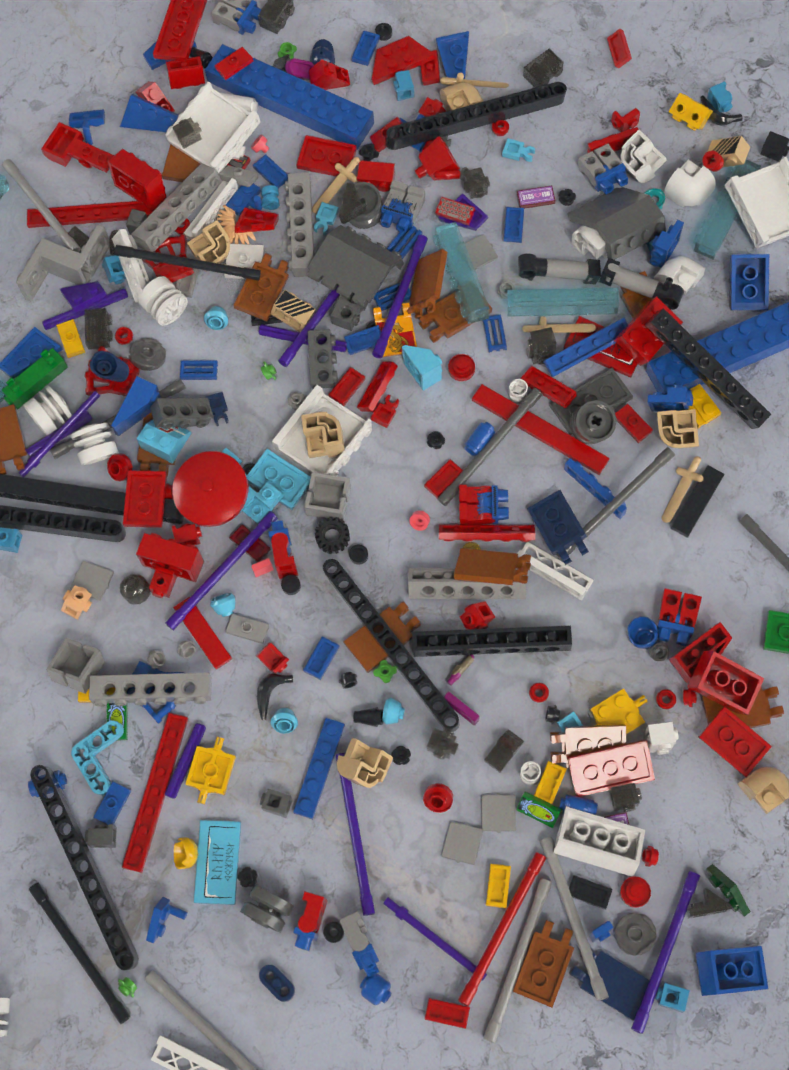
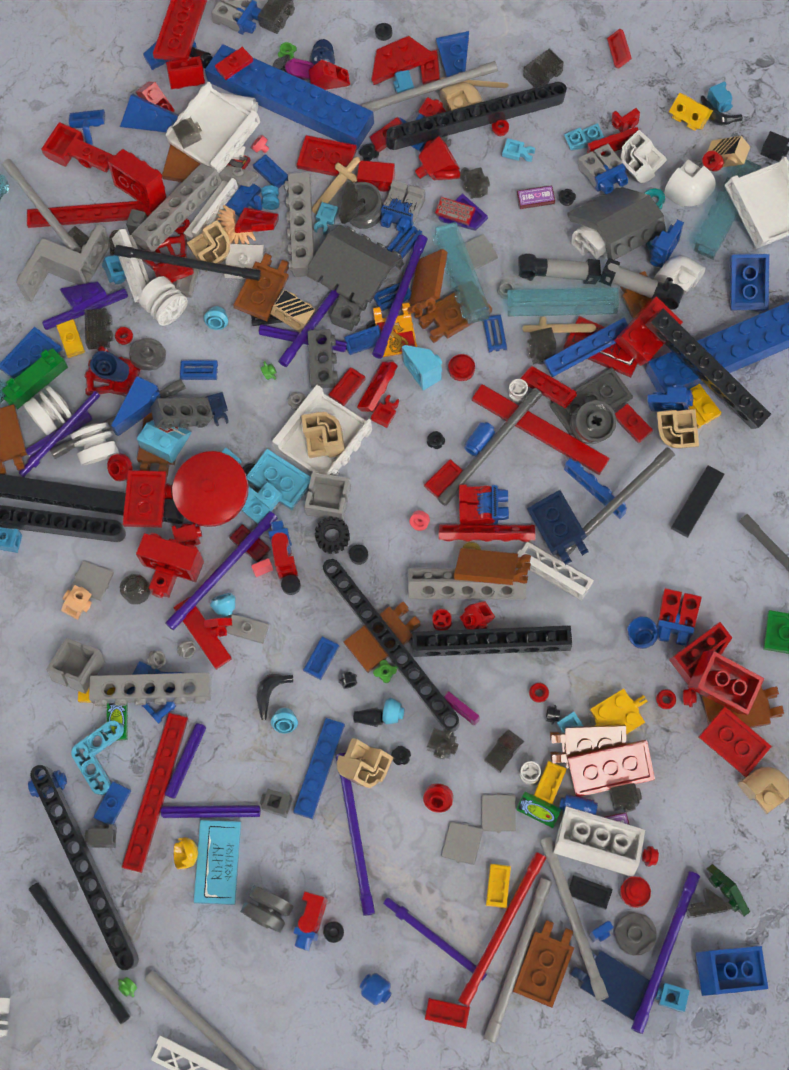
(159, 916): blue plate -> none
(210, 770): yellow plate -> none
(210, 811): none -> dark purple axle
(218, 626): none -> red tile
(252, 877): black plate -> none
(272, 658): red bracket -> none
(277, 983): dark blue plate -> none
(362, 950): hips -> none
(365, 48): blue plate -> none
(442, 616): none -> red wheel
(460, 669): dark tan piece -> none
(482, 70): none -> light grey piece
(514, 224): blue plate -> none
(580, 138): none -> medium azure slope
(661, 737): white brick -> none
(662, 655): dark grey plate -> none
(688, 476): tan sword -> none

